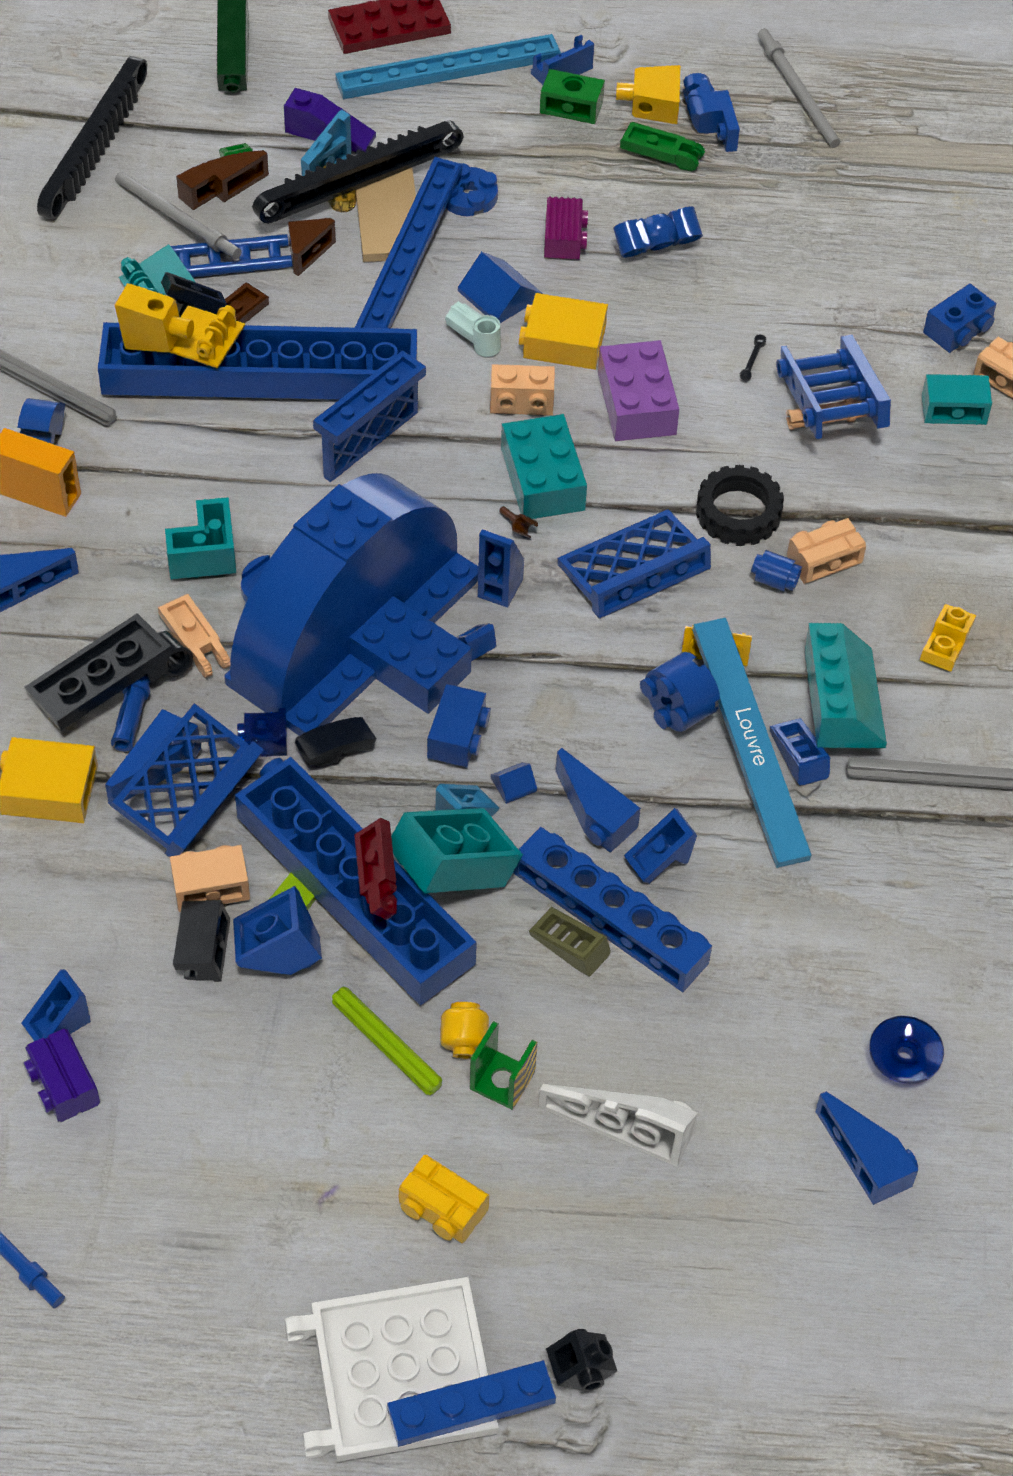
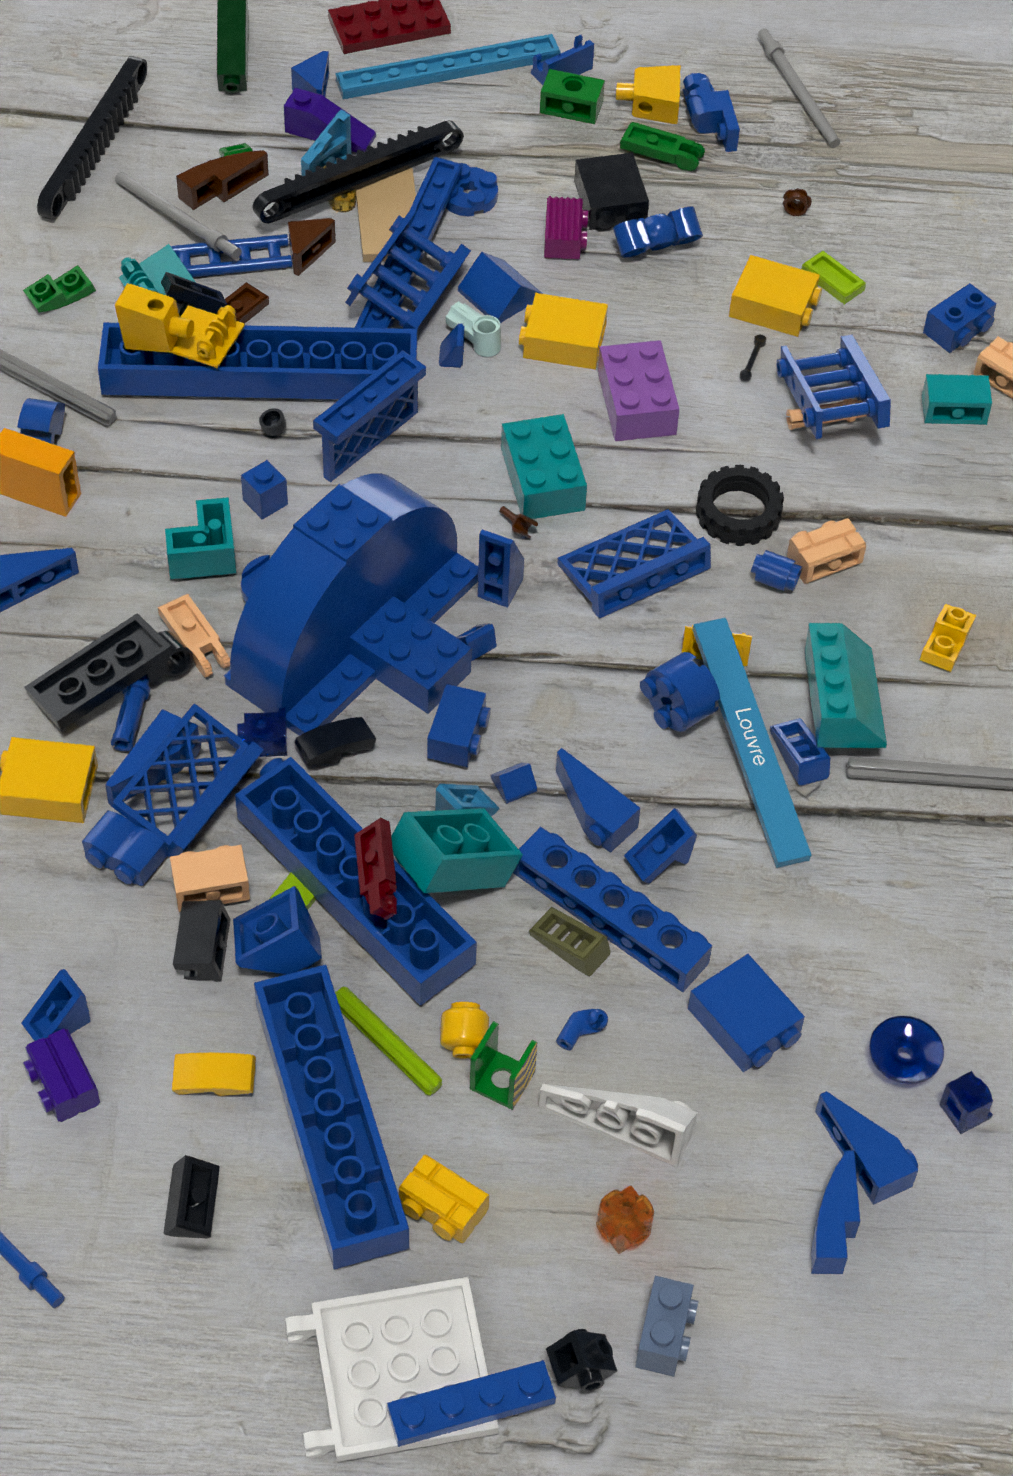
(53, 294): none -> green slope
(125, 848): none -> blue brick
(191, 1198): none -> black slope
(213, 1072): none -> yellow slope
(264, 489): none -> blue brick
(266, 424): none -> black hinge
(312, 74): none -> blue slope
(331, 1117): none -> blue brick
(435, 280): none -> blue fence
(453, 348): none -> blue slope
(522, 389): light nougat brick -> none
(580, 1024): none -> blue arm
(611, 190): none -> black brick
(625, 1218): none -> clear orange brick
(664, 1326): none -> sand blue brick
(746, 1013): none -> blue brick
(775, 296): none -> yellow brick
(794, 207): none -> reddish brown plate
(835, 277): none -> lime tile
(836, 1219): none -> blue slope
(973, 1099): none -> clear blue brick

